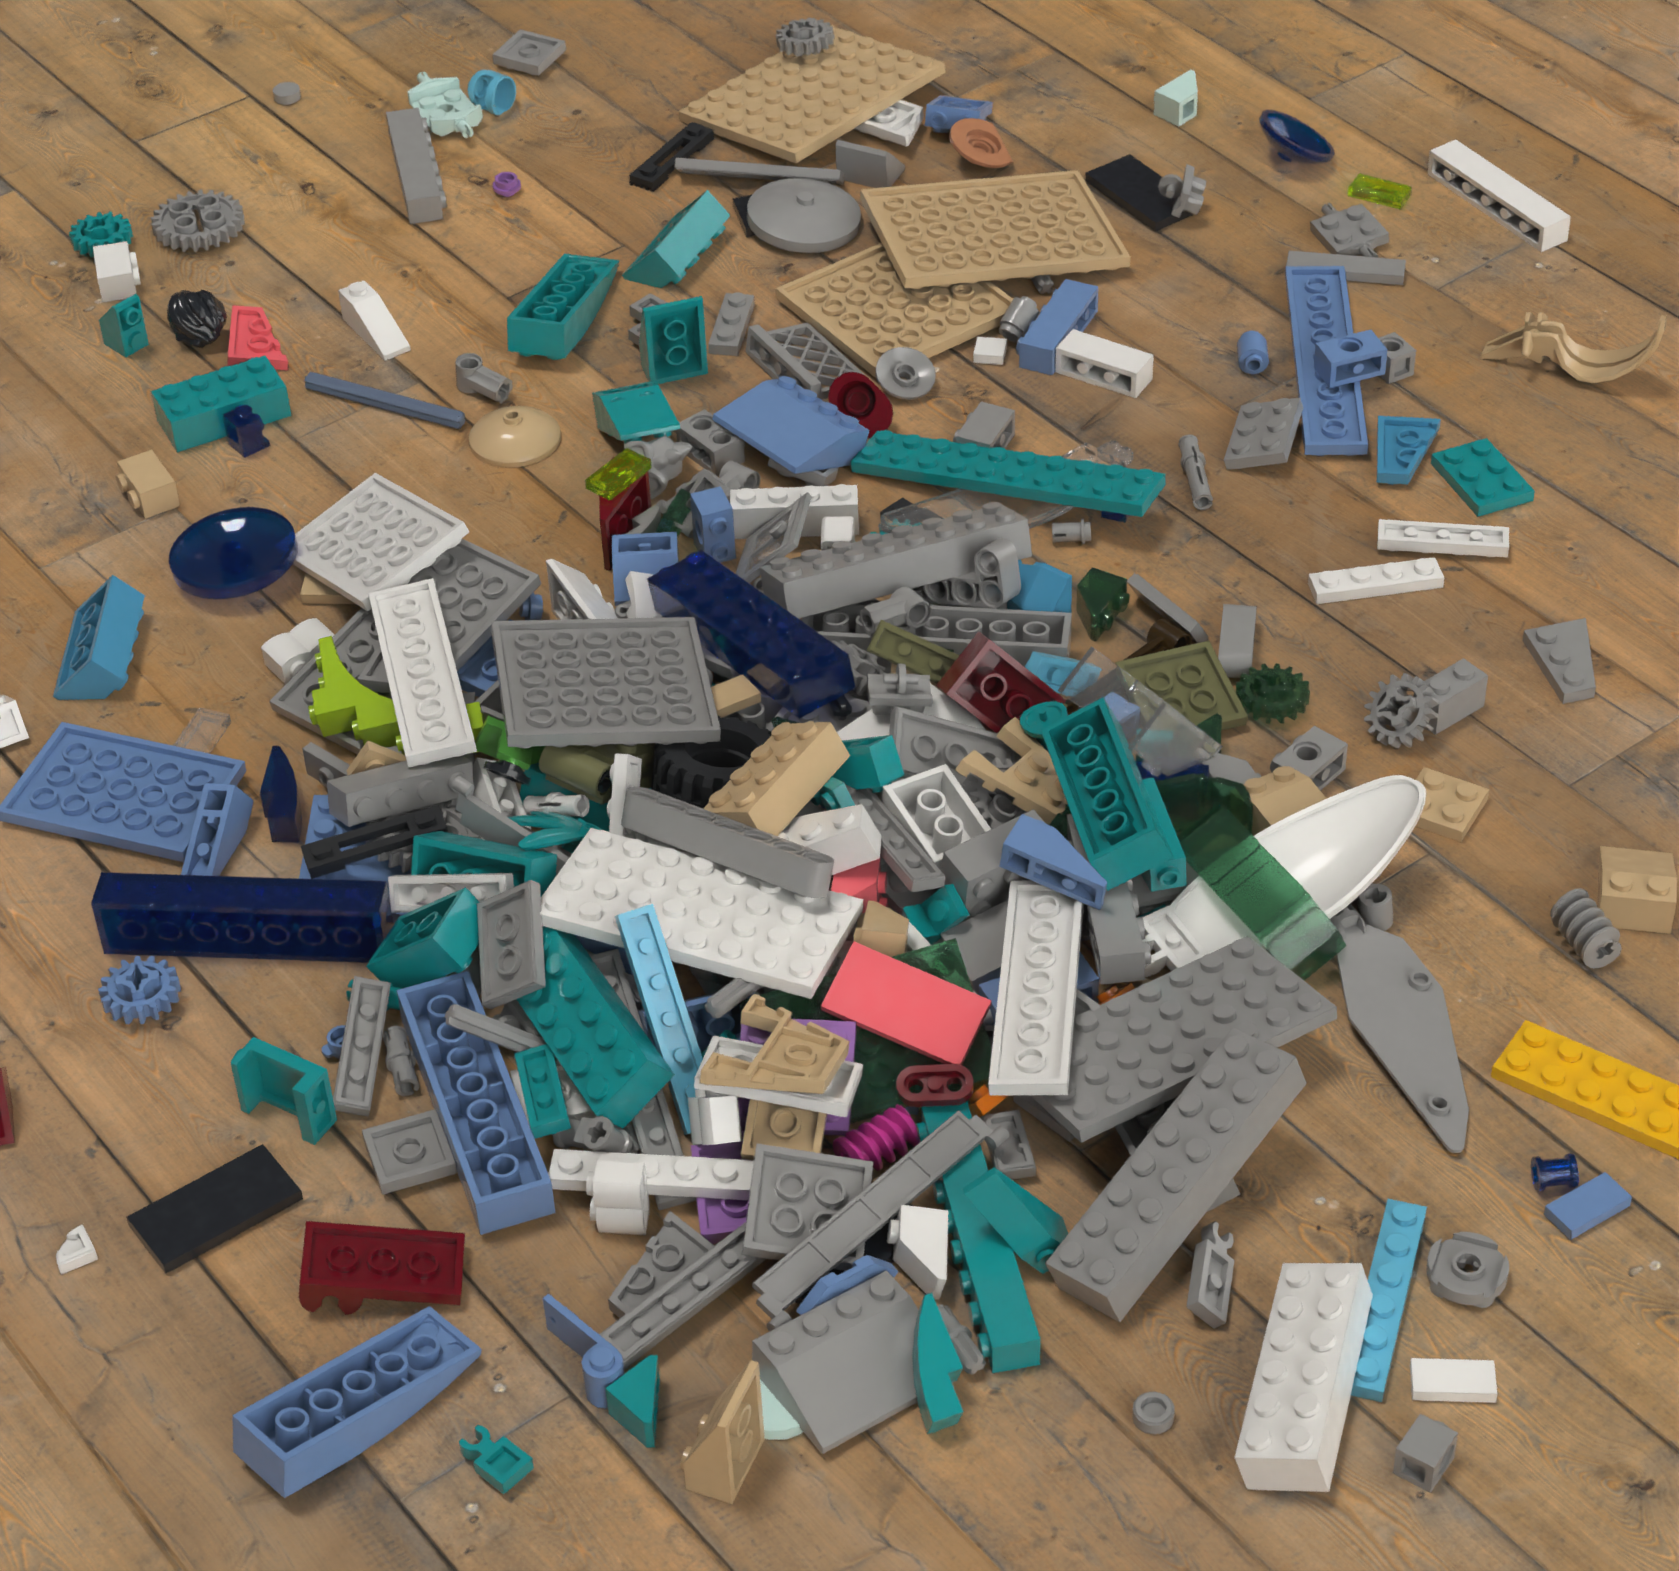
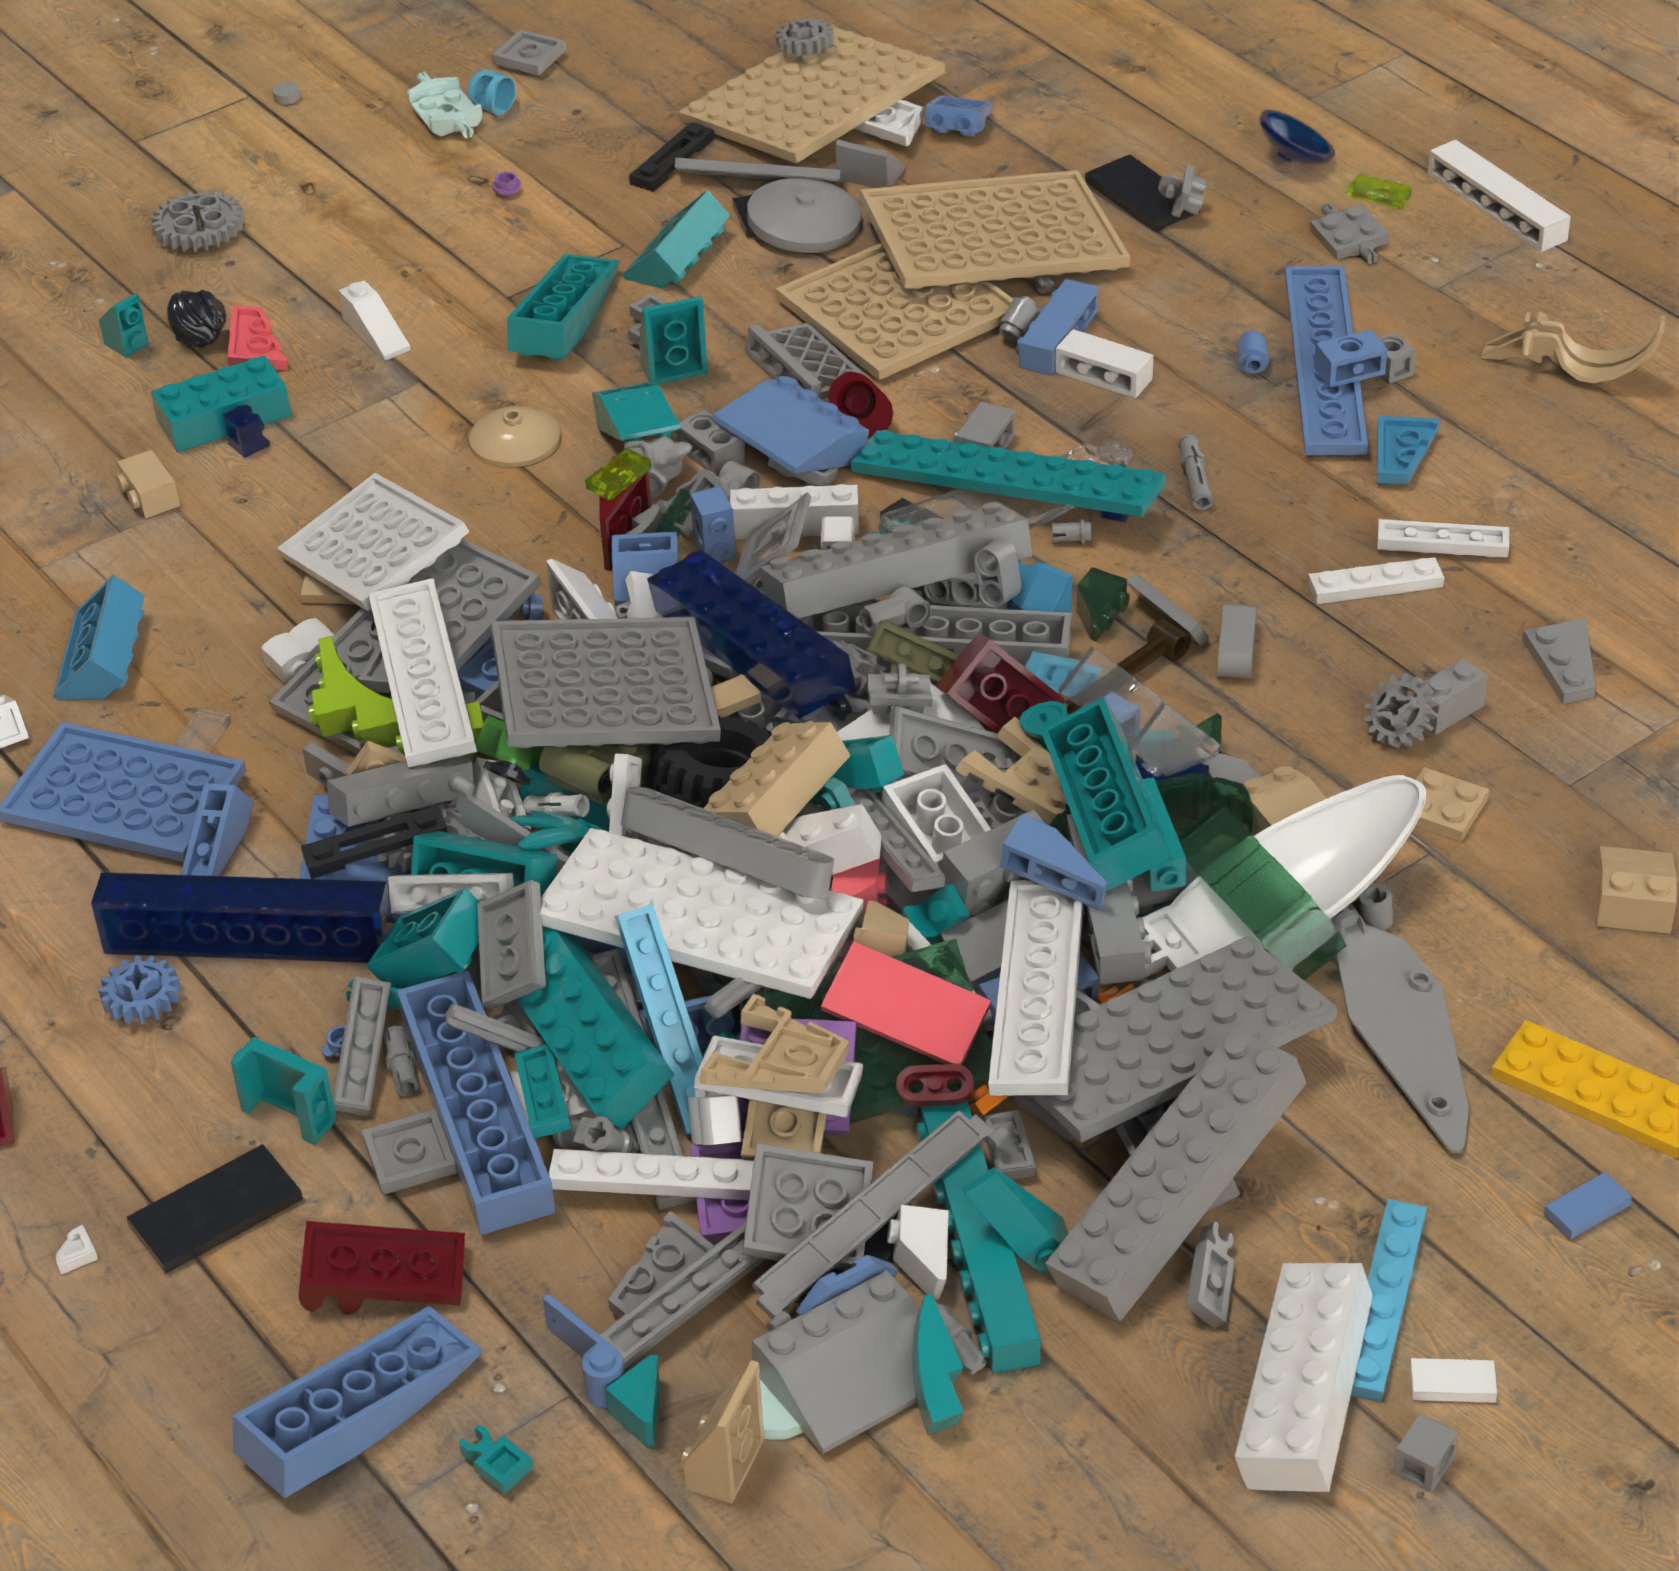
(99, 231): teal gear -> none
(116, 271): white brick -> none
(233, 553): clear blue dish -> none
(281, 799): clear blue slope -> none
(385, 400): sand blue axle -> none
(416, 165): light grey brick -> none
(474, 377): light grey piece -> none
(619, 1197): white brick -> none
(731, 324): light grey plate -> none
(879, 1138): dark pink piece -> none
(907, 364): light grey dish -> none
(979, 143): nougat hat -> none
(990, 350): white tile -> none
(1153, 1413): light grey tile -> none
(1177, 99): light aqua slope -> none
(1190, 682): olive plate -> none
(1263, 433): light grey plate -> none
(1273, 693): clear green gear -> none
(1314, 755): light grey brick -> none
(1356, 267): light grey tile -> none
(1463, 1287): light grey plate -> none
(1482, 477): teal plate -> none
(1554, 1172): clear blue bush -> none
(1586, 928): light grey piece -> none

